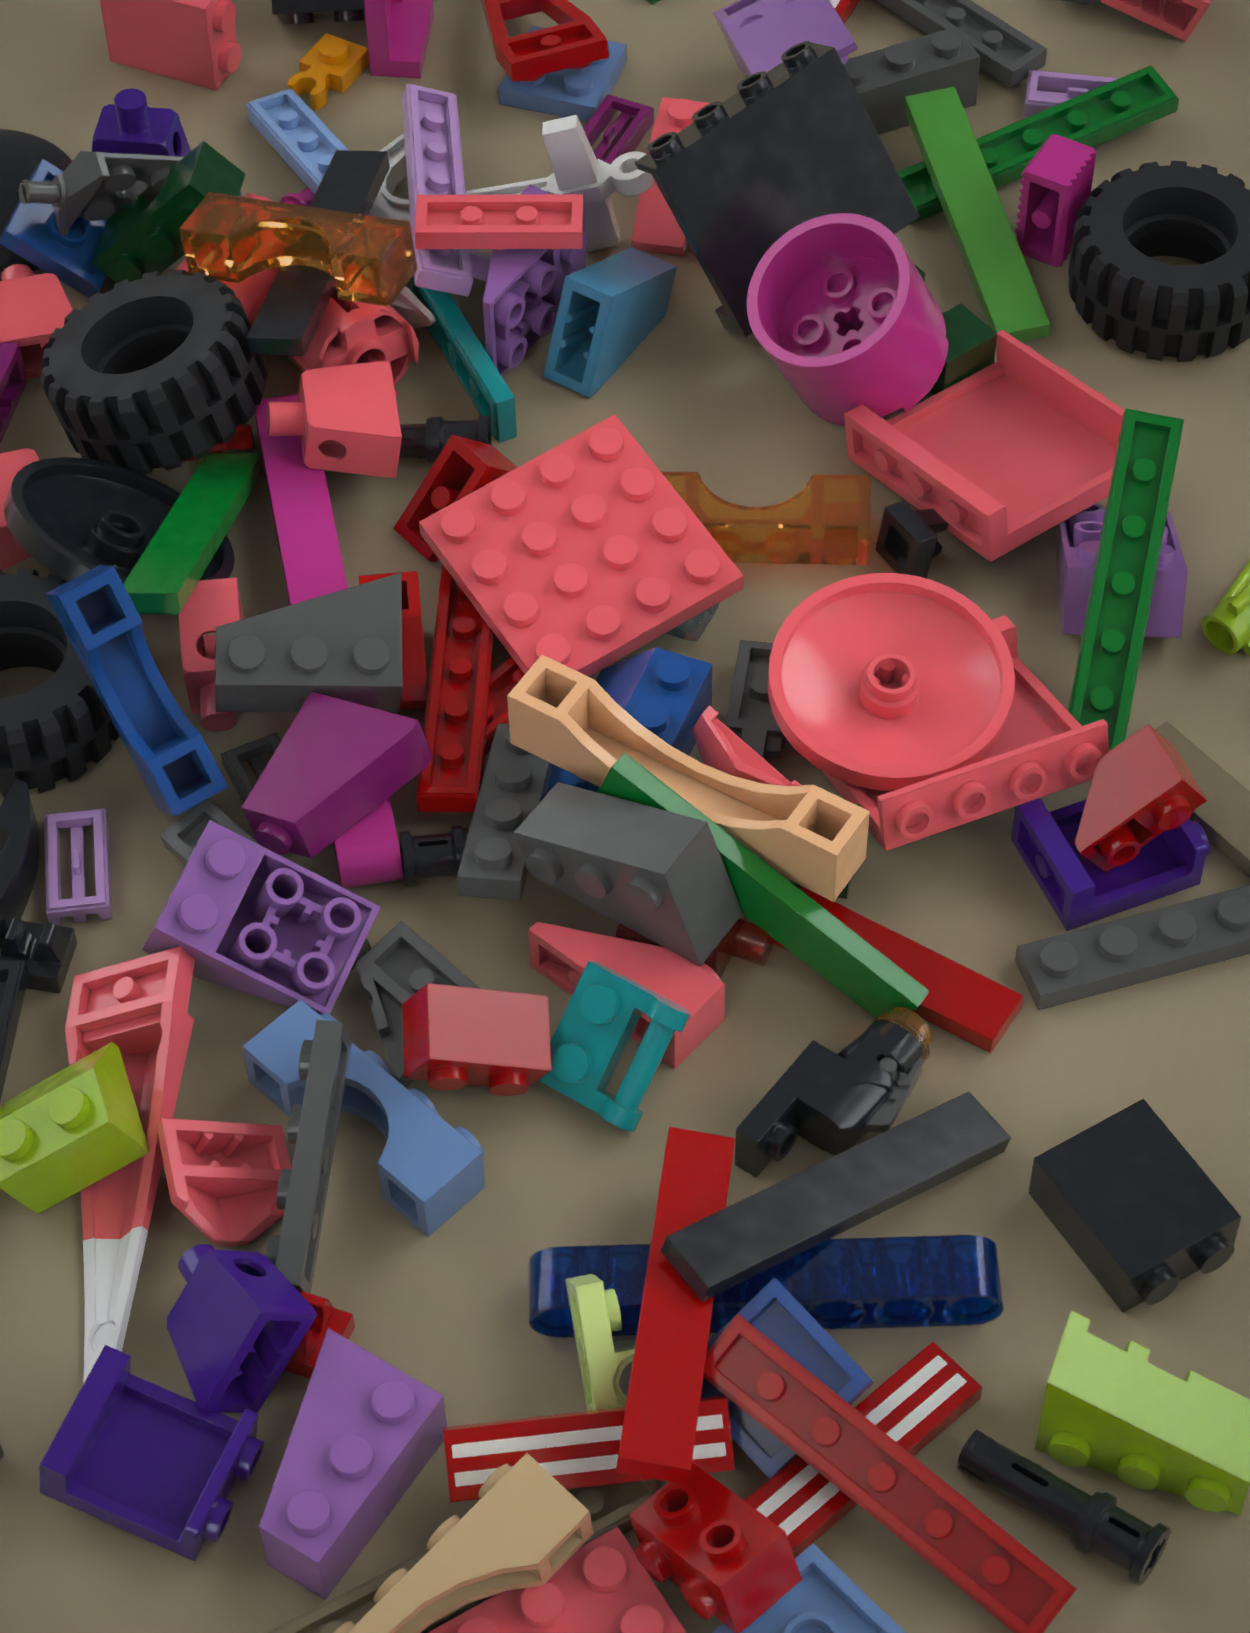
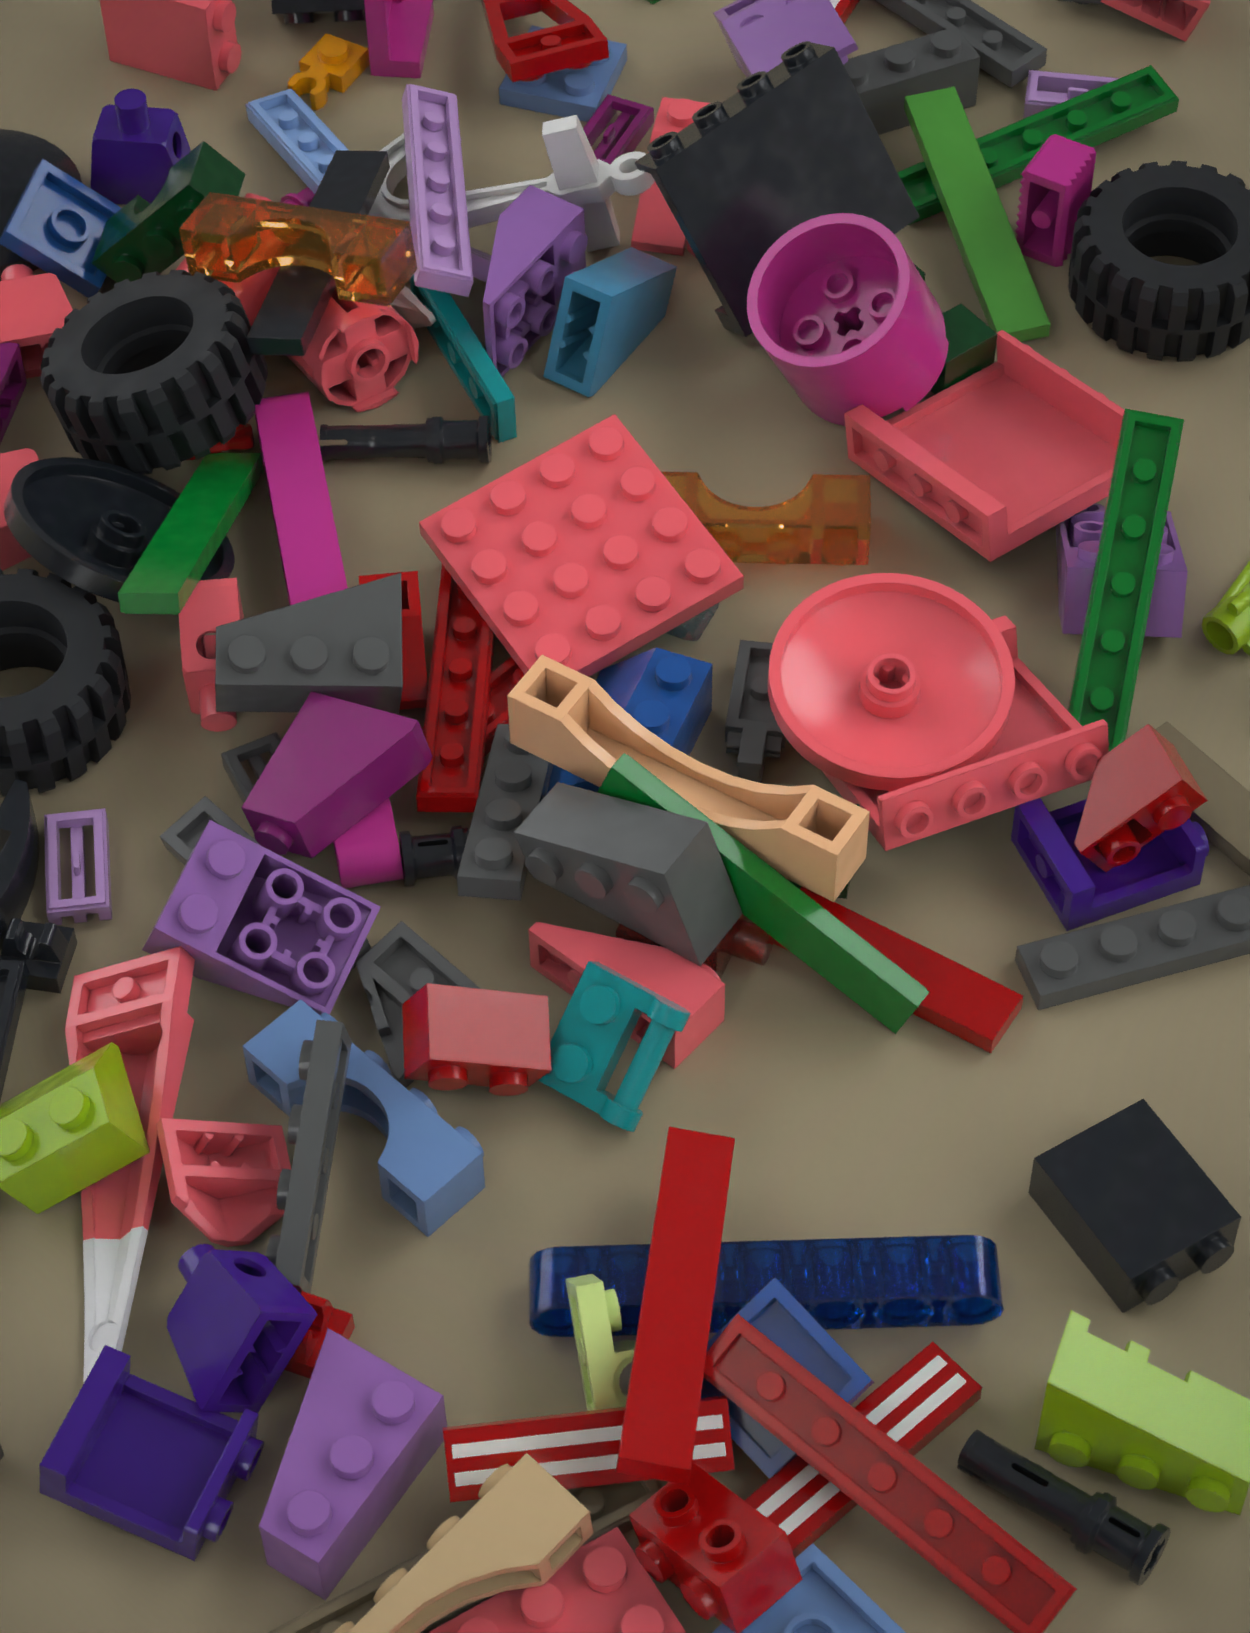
(99, 185): dark grey plate -> none
(123, 672): blue arch -> none
(343, 419): coral torso -> none
(458, 471): red slope -> none
(499, 221): coral plate -> none
(730, 754): coral slope -> none
(833, 1196): black tile -> none
(839, 1095): black plate -> none
(909, 538): black tile -> none

